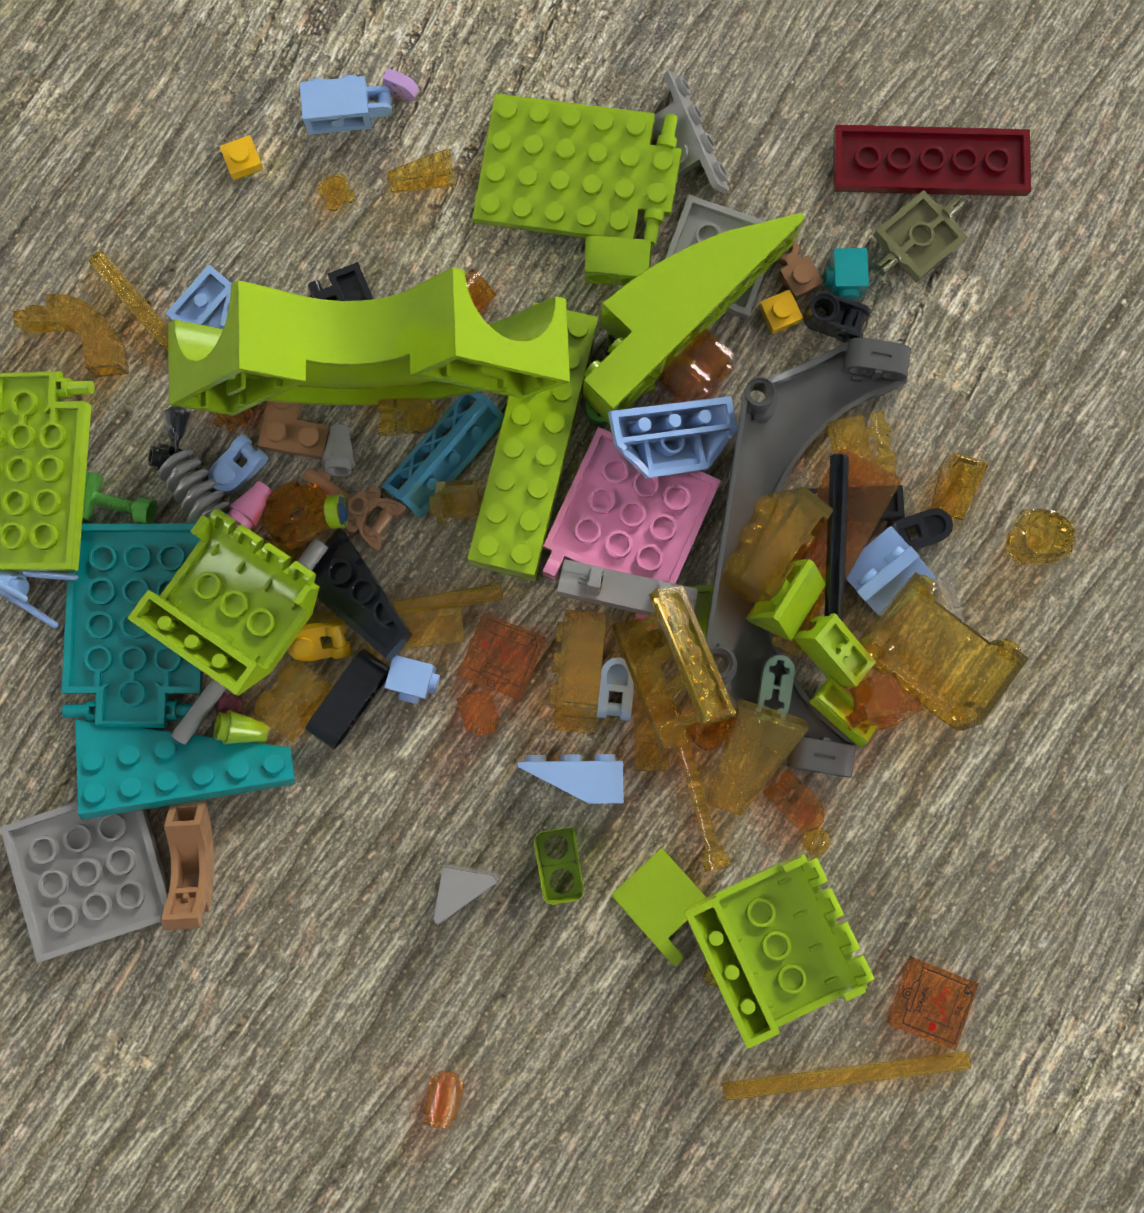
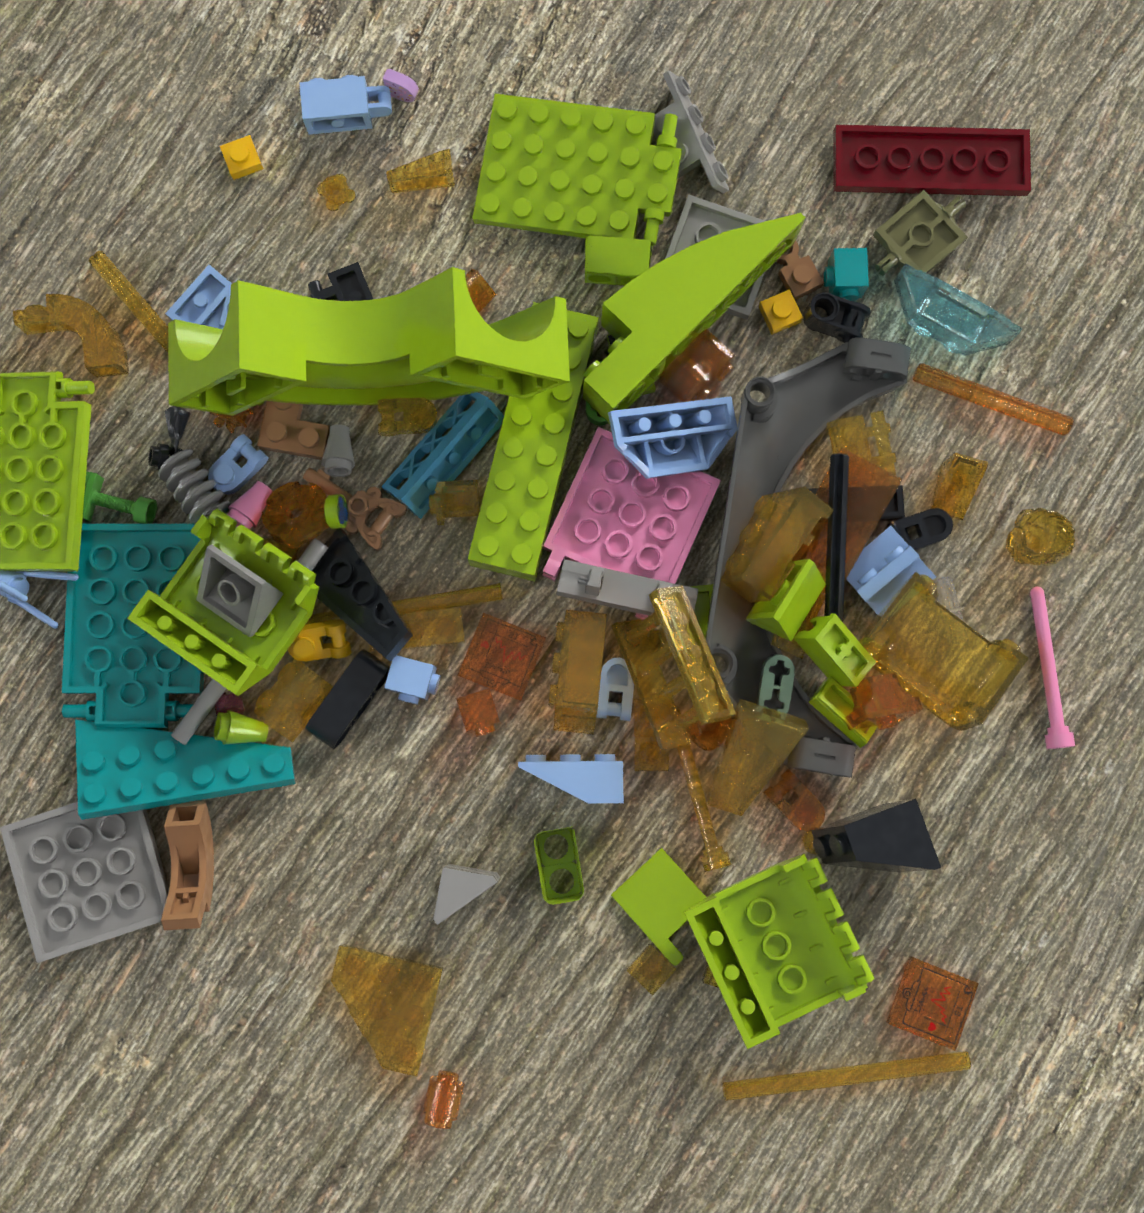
(235, 592): none -> light grey slope
(389, 1002): none -> clear yellow plate
(651, 969): none -> clear yellow plate
(879, 838): none -> black slope
(950, 314): none -> clear light blue wedge
(993, 399): none -> clear orange axle
(1058, 733): none -> bright pink piece

